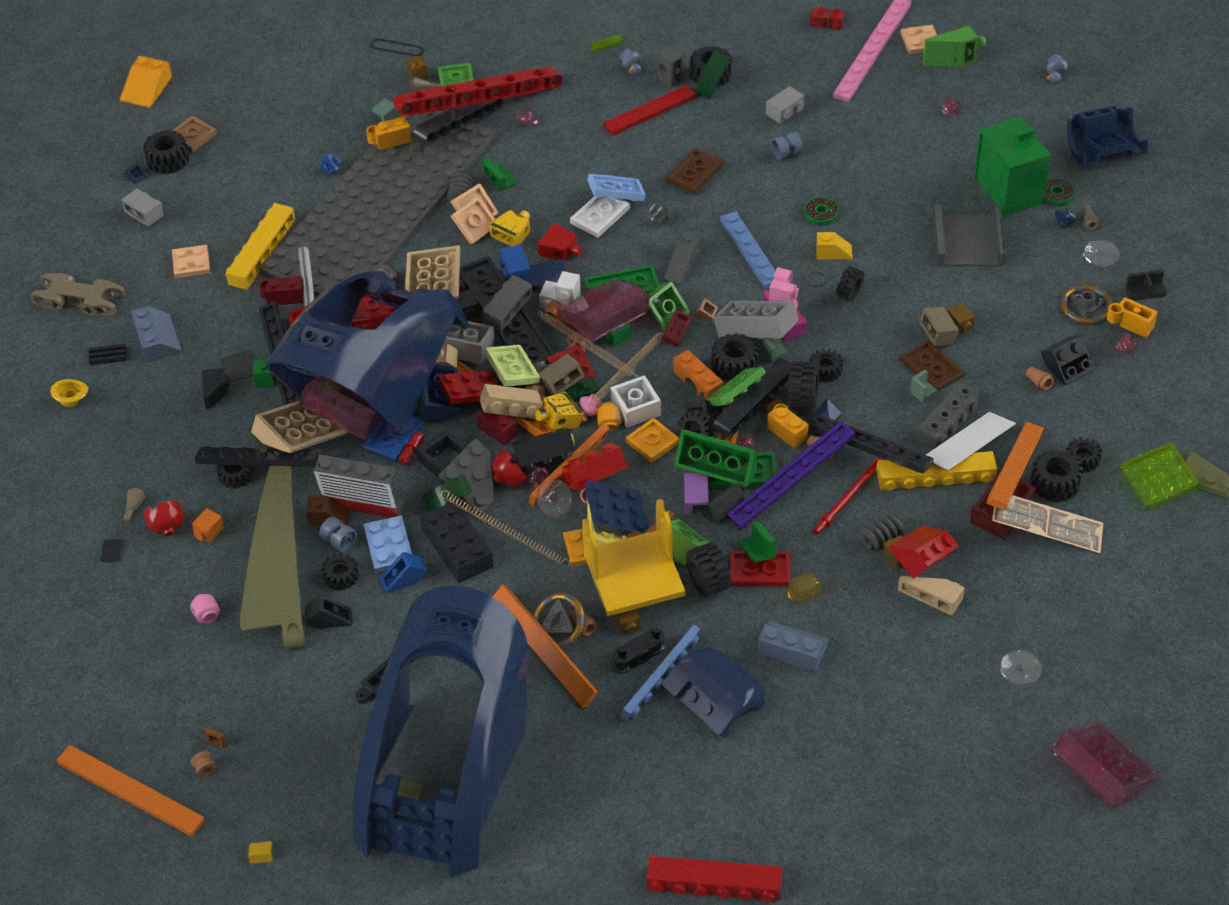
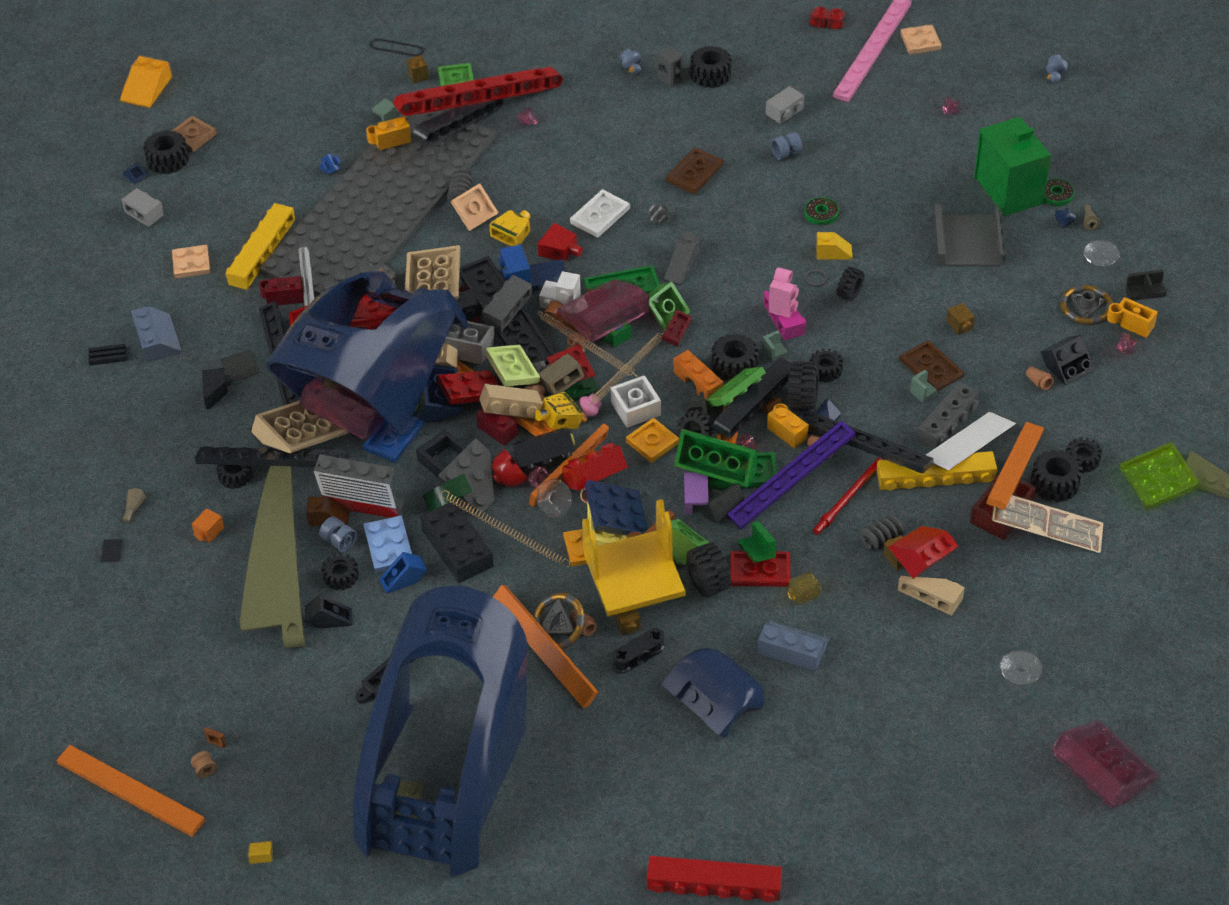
(66, 291): dark tan piece -> none
(69, 392): yellow hat -> none
(165, 518): red cylinder -> none
(205, 608): bright pink head -> none
(262, 376): green brick -> none
(410, 448): red axle -> none
(420, 84): dark tan cone -> none
(473, 220): light nougat plate -> none
(498, 174): green panel -> none
(605, 42): clear neon green axle -> none
(609, 415): light orange head -> none
(616, 187): light blue plate -> none
(649, 110): red tile -> none
(655, 680): medium blue plate -> none
(706, 310): dark orange slope -> none
(711, 74): dark green brick -> none
(749, 248): medium blue plate -> none
(756, 319): light grey brick -> none
(939, 326): dark tan brick -> none
(953, 48): bright green slope -> none
(1103, 133): dark blue piece -> none

